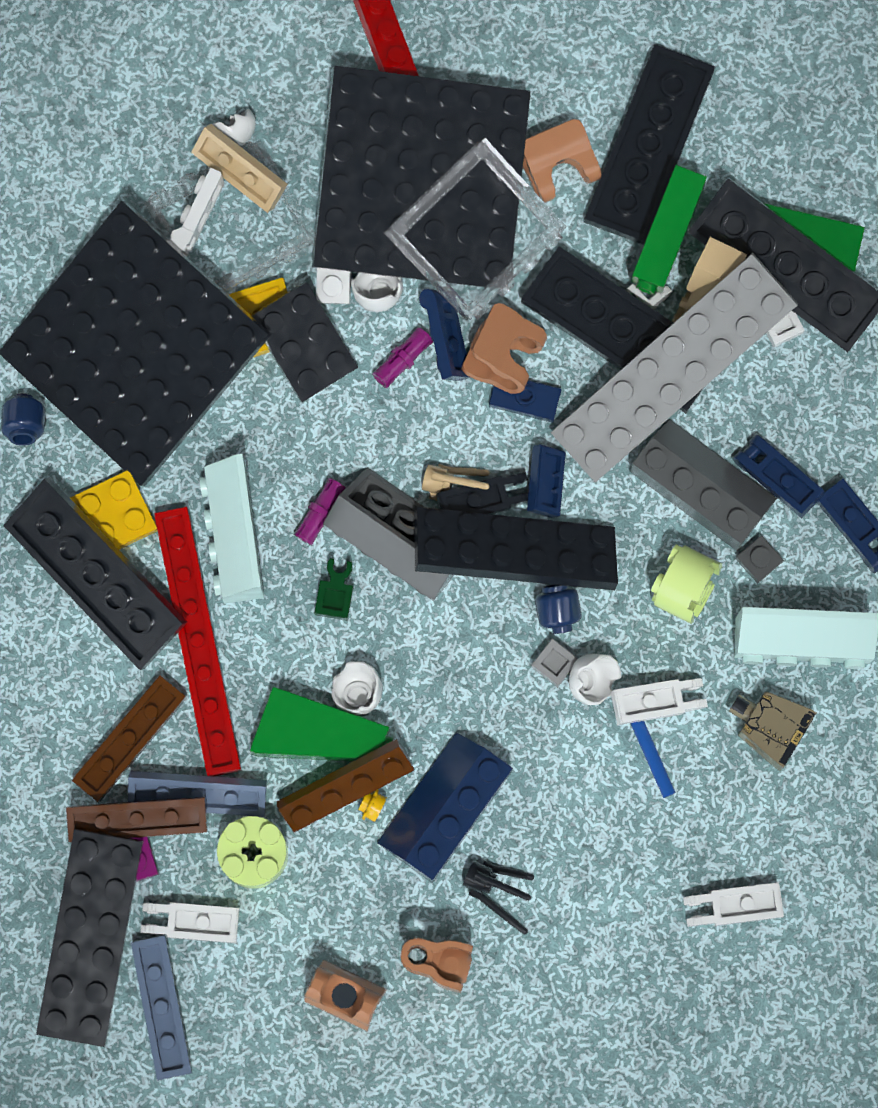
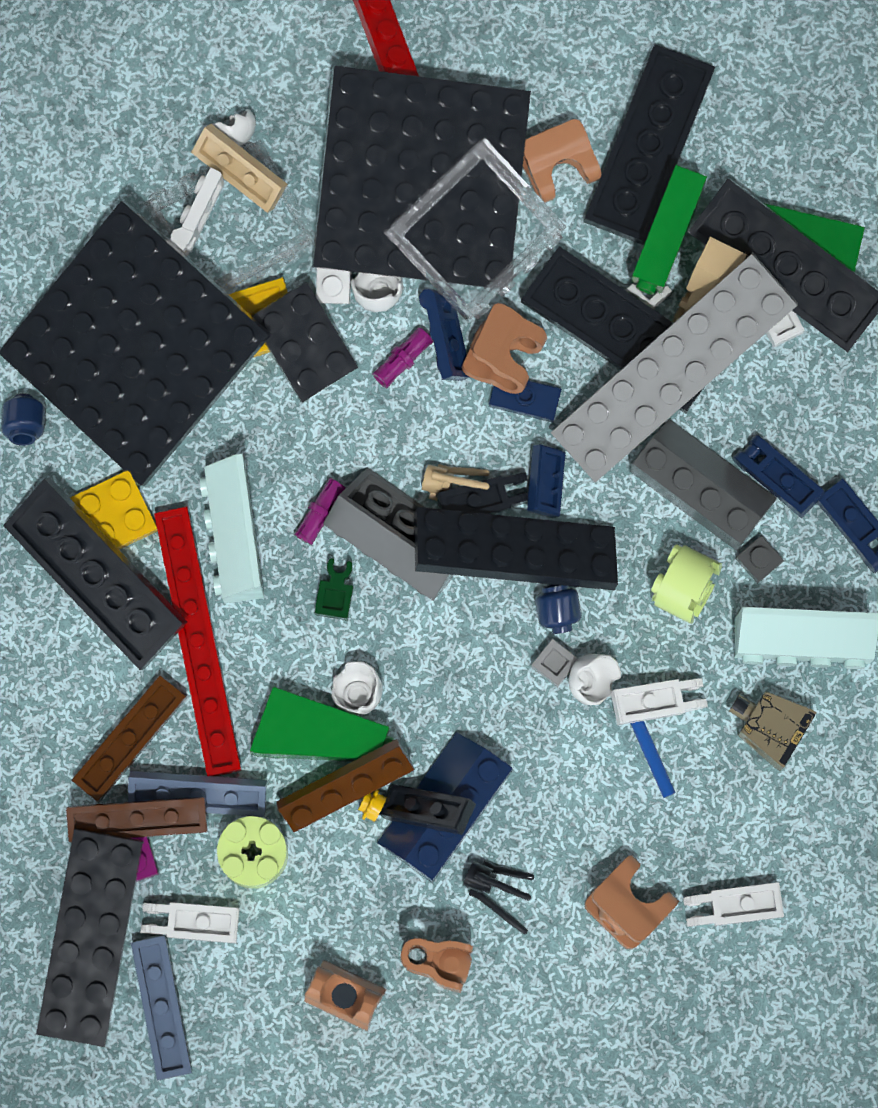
(427, 809): none -> black tile
(621, 912): none -> nougat piece

